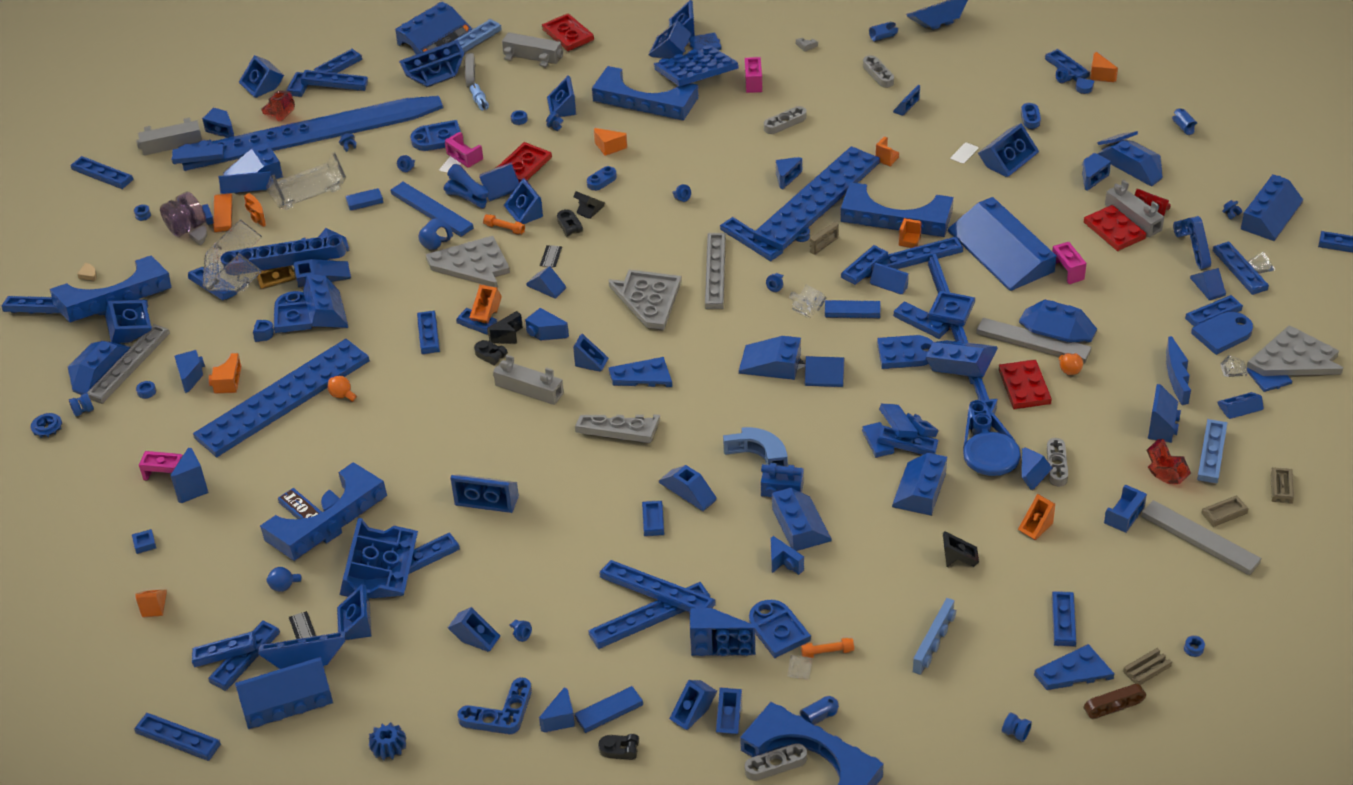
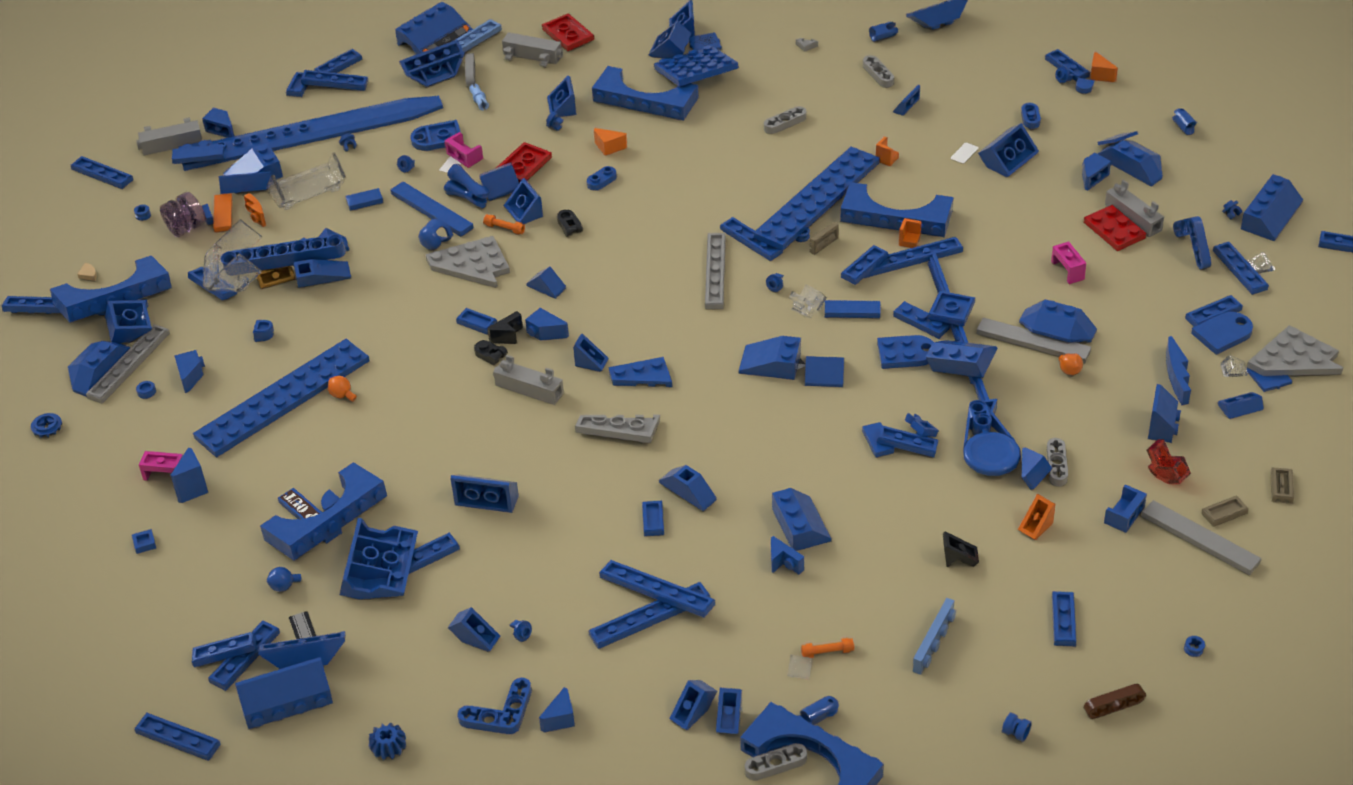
(85, 402): blue wheel -> none
(151, 602): orange slope -> none
(199, 235): light grey tile -> none
(226, 376): orange arch -> none
(260, 77): blue slope -> none
(279, 105): clear red brick -> none
(291, 314): blue plate -> none
(324, 302): blue slope -> none
(355, 615): blue slope -> none
(428, 332): blue tile -> none
(485, 303): orange arch -> none
(519, 117): blue tile -> none
(551, 256): sticker -> none
(588, 205): black slope -> none
(608, 709): blue tile -> none
(611, 746): black plate -> none
(648, 295): light grey wing -> none
(682, 193): blue plate -> none
(720, 634): blue slope -> none
(753, 74): dark pink panel -> none
(757, 442): medium blue arch -> none
(779, 628): blue tile -> none
(780, 477): blue brick -> none
(788, 170): blue slope -> none
(889, 278): blue slope -> none
(898, 420): blue tile -> none
(921, 484): blue slope -> none
(1003, 244): slope -> none
(1024, 384): red plate -> none
(1072, 668): blue wing -> none
(1144, 664): dark tan tile -> none
(1148, 198): red hinge -> none
(1210, 283): blue slope -> none
(1212, 451): medium blue plate -> none

